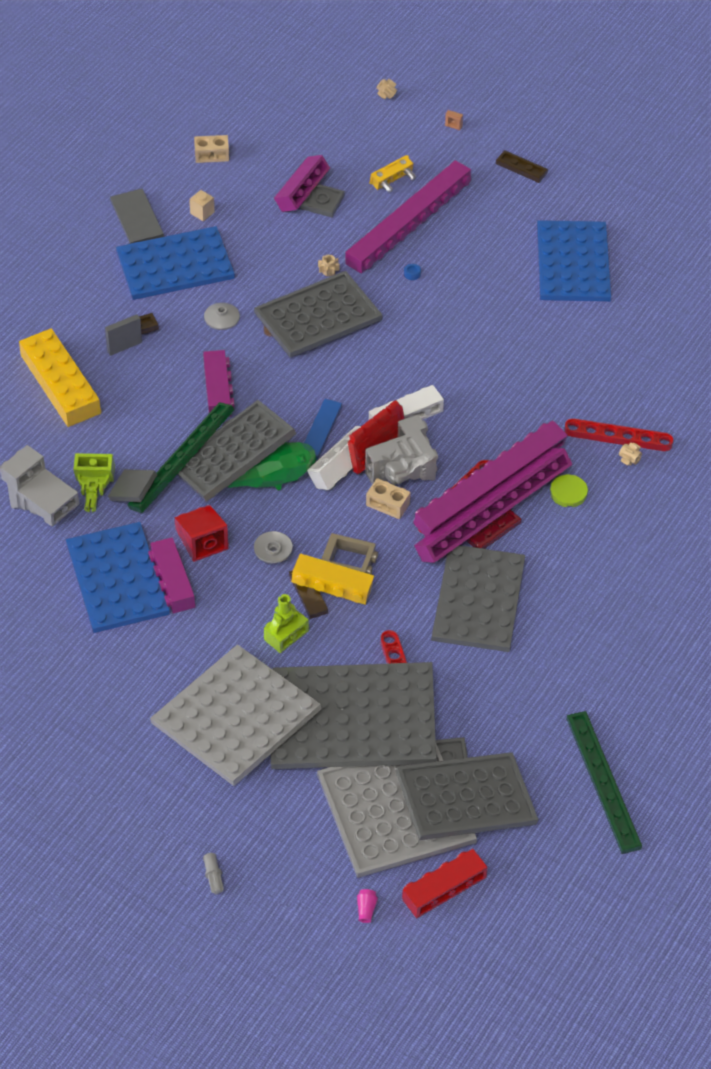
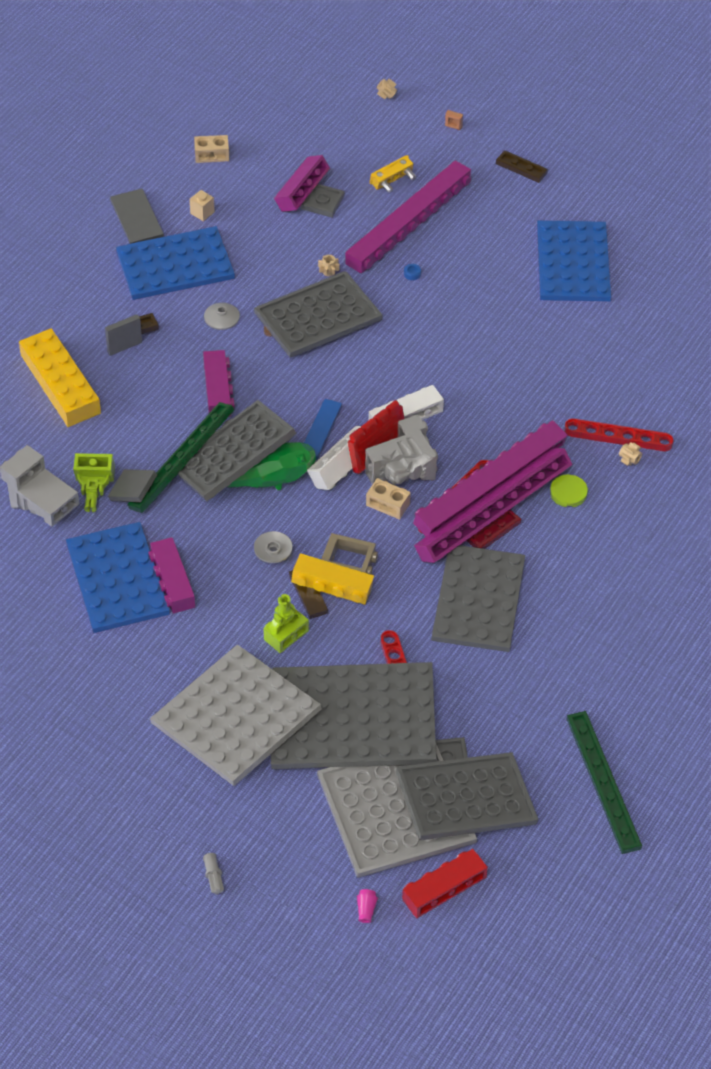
(202, 532): red slope -> none

